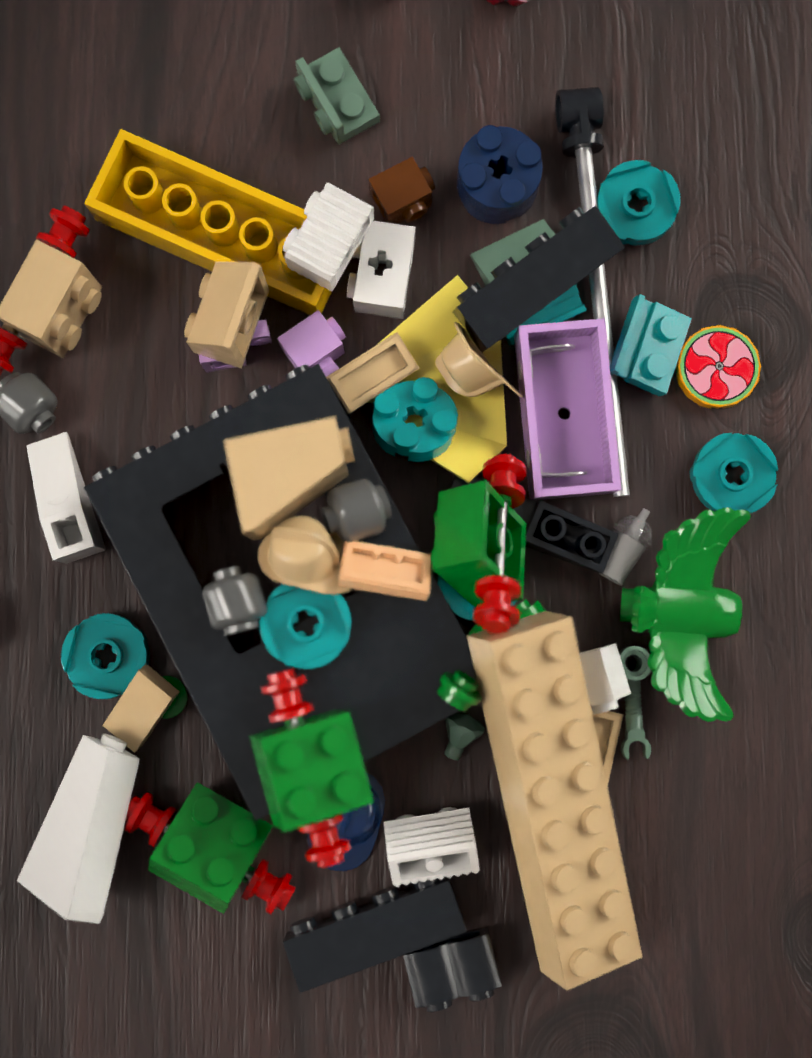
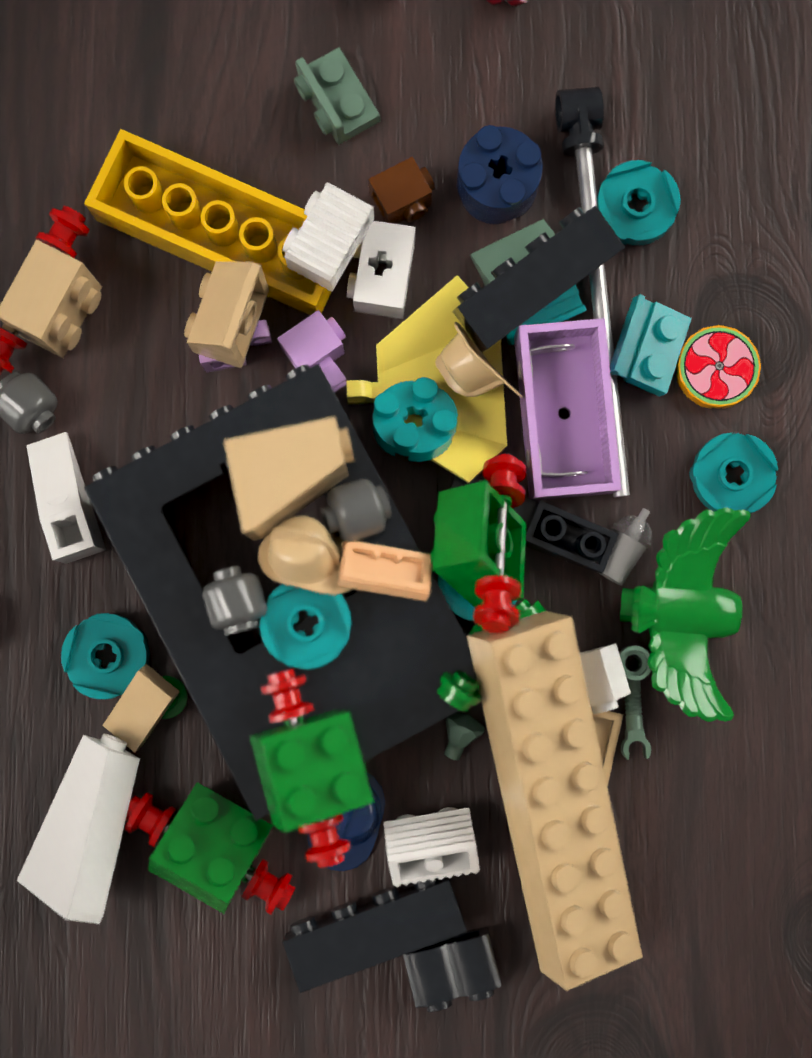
(372, 373): tan tile -> none

